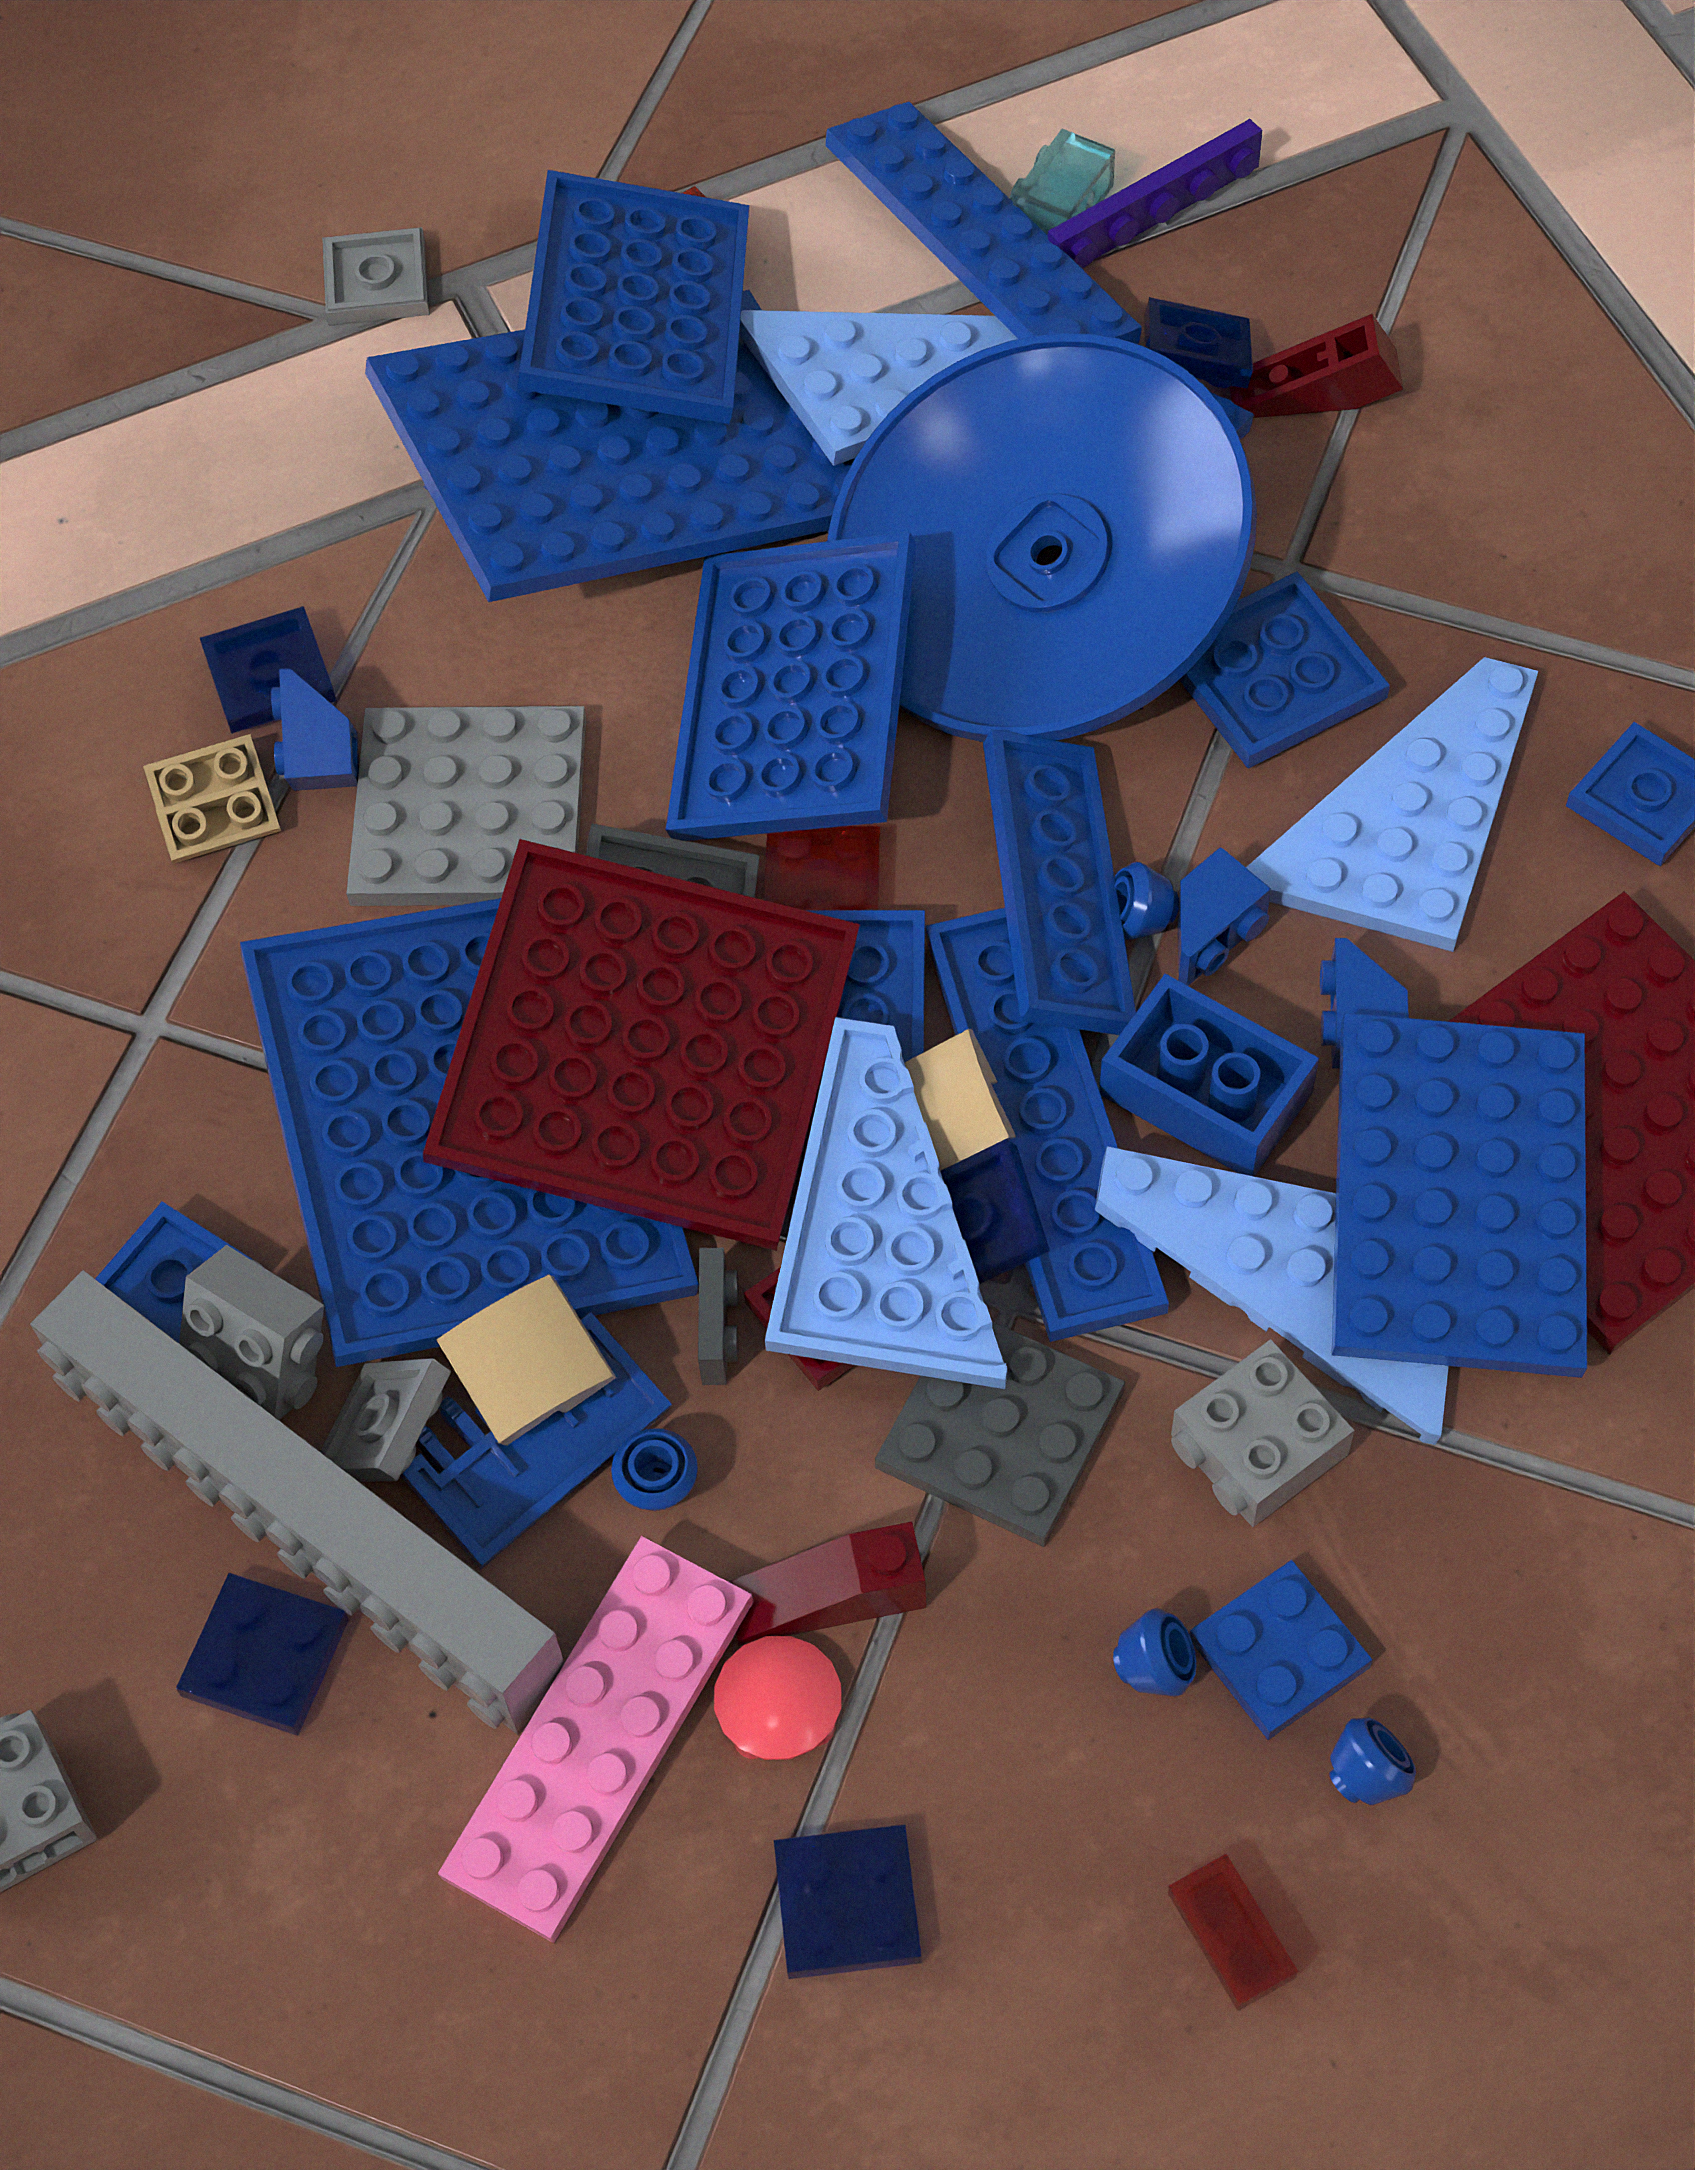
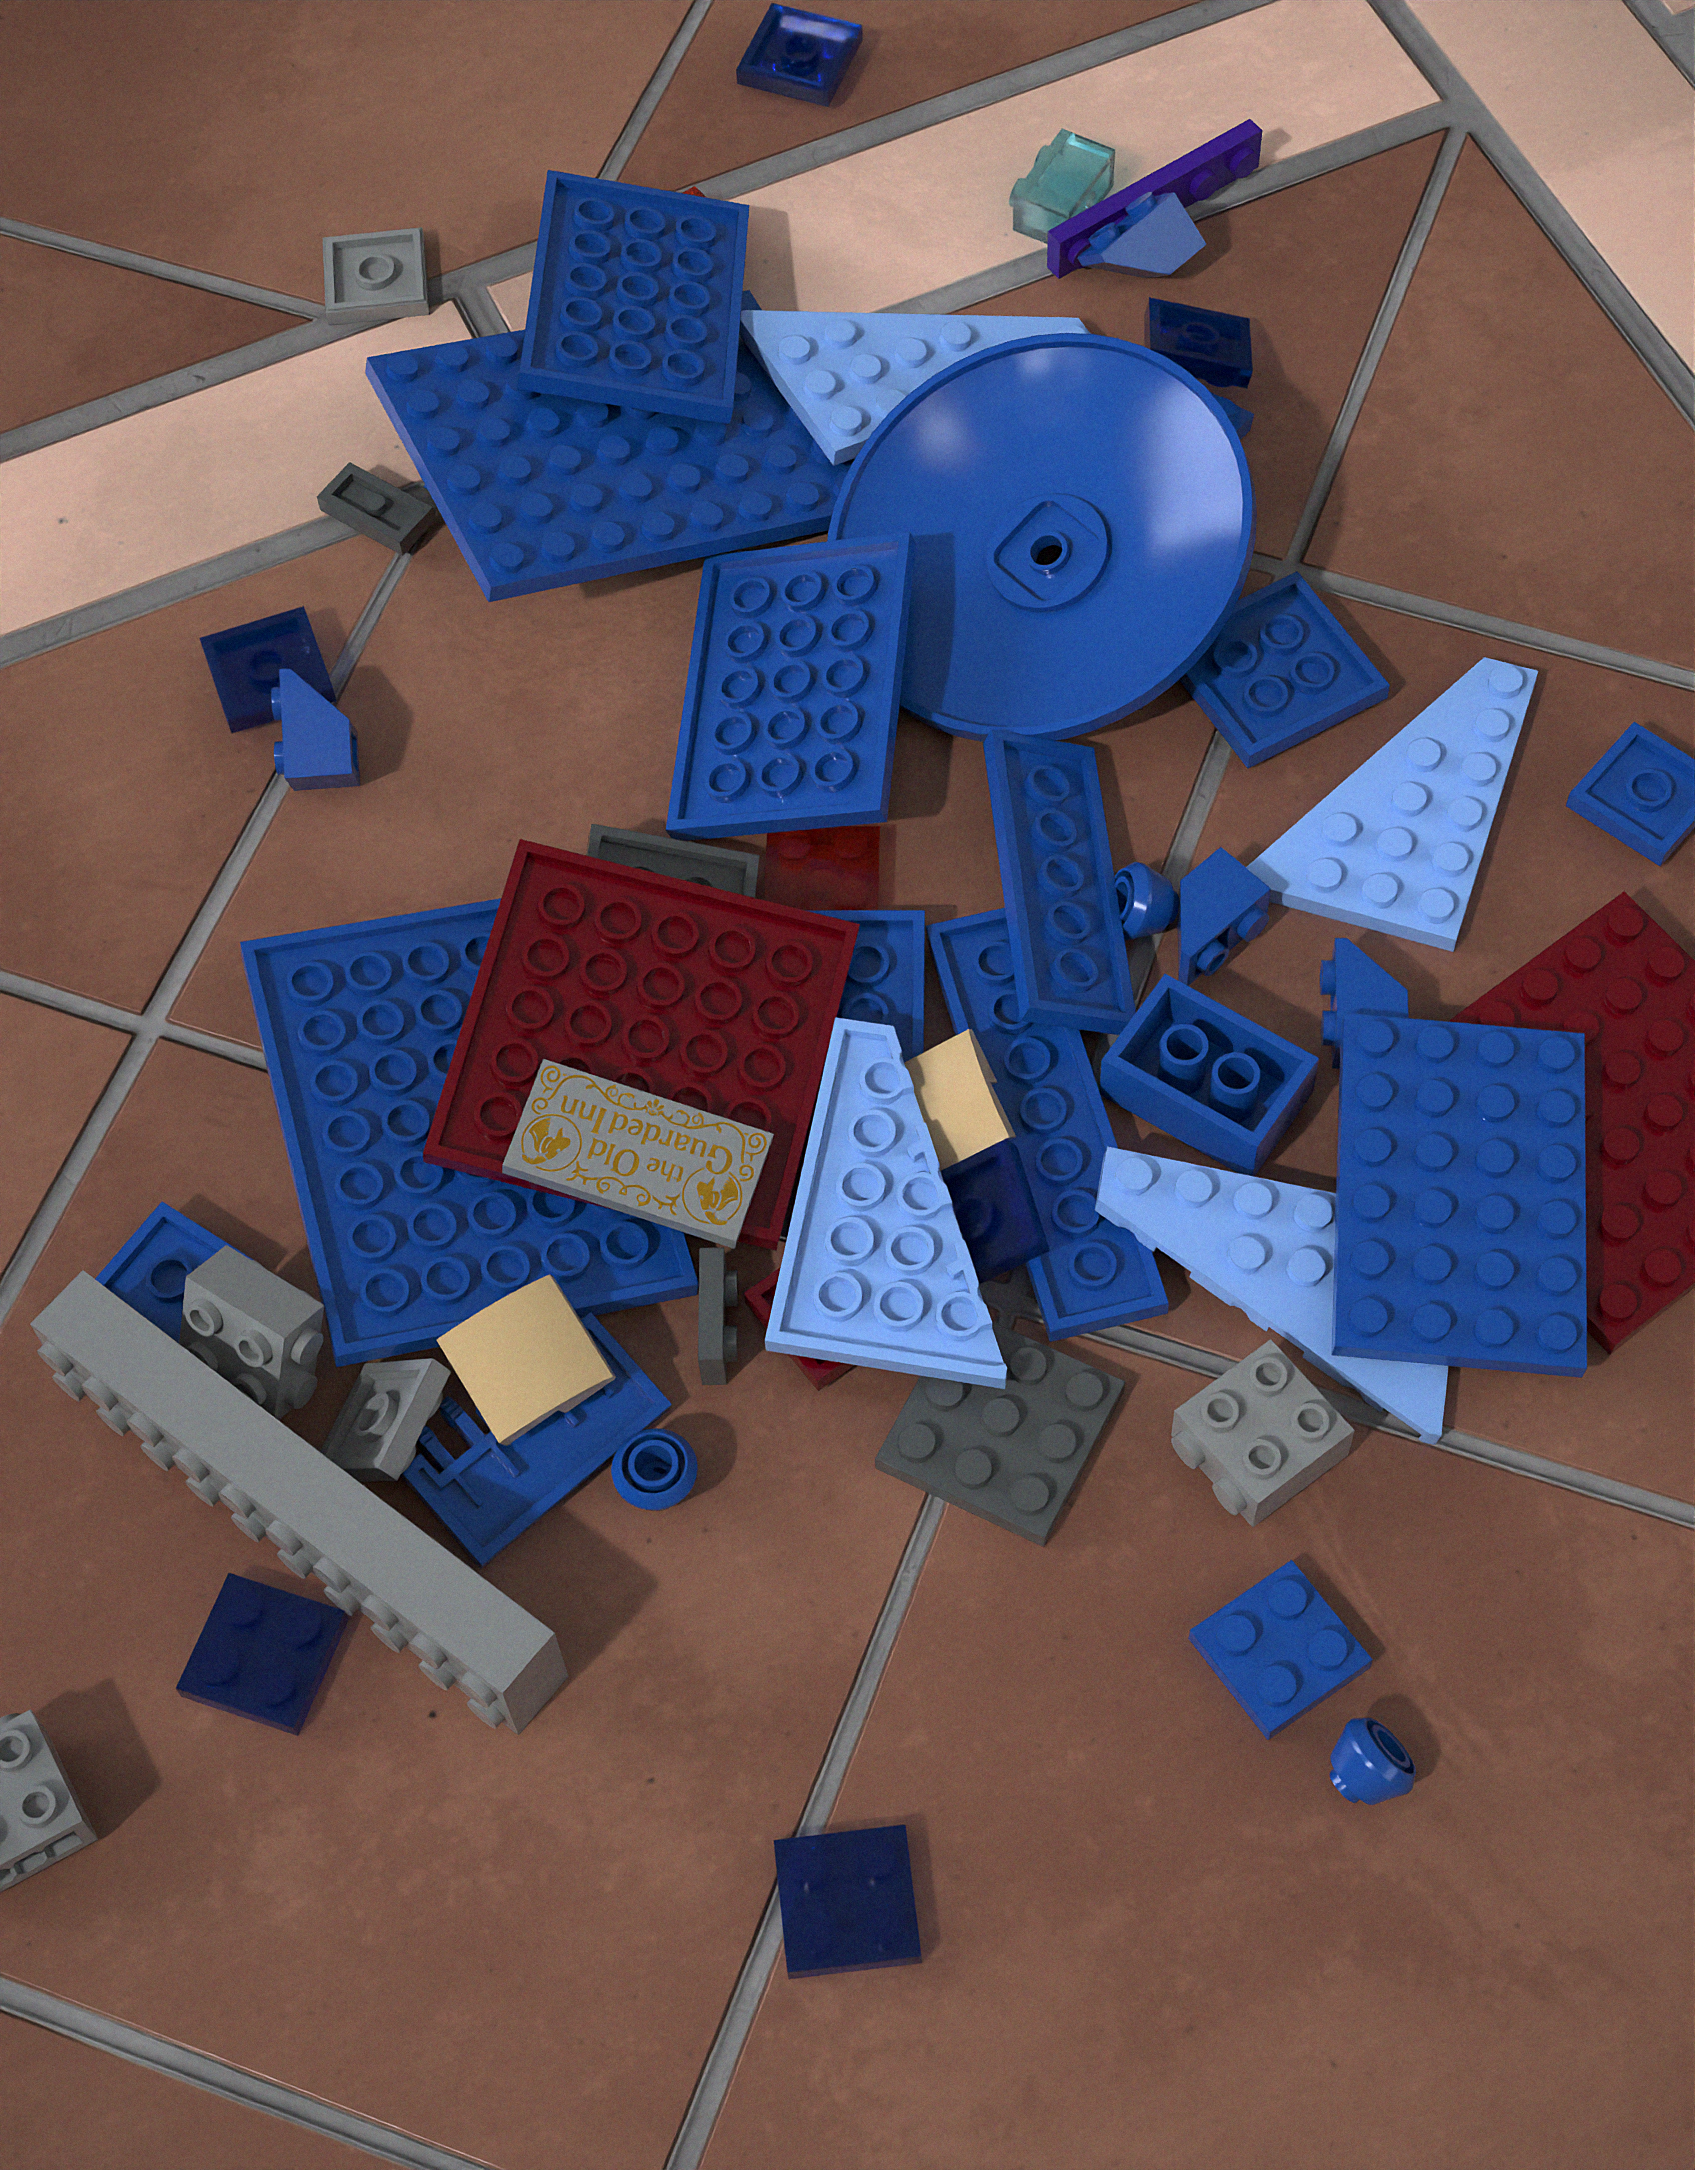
(211, 798): tan slope -> none
(376, 508): none -> dark grey plate
(453, 796): light grey plate -> none
(596, 1739): bright pink plate -> none
(638, 1153): none -> light grey tile
(777, 1698): coral dish -> none
(799, 54): none -> clear blue plate
(836, 1584): dark red slope -> none
(975, 227): blue plate -> none
(1148, 241): none -> blue slope
(1156, 1655): blue cone -> none
(1232, 1932): clear red plate -> none
(1324, 373): dark red slope -> none

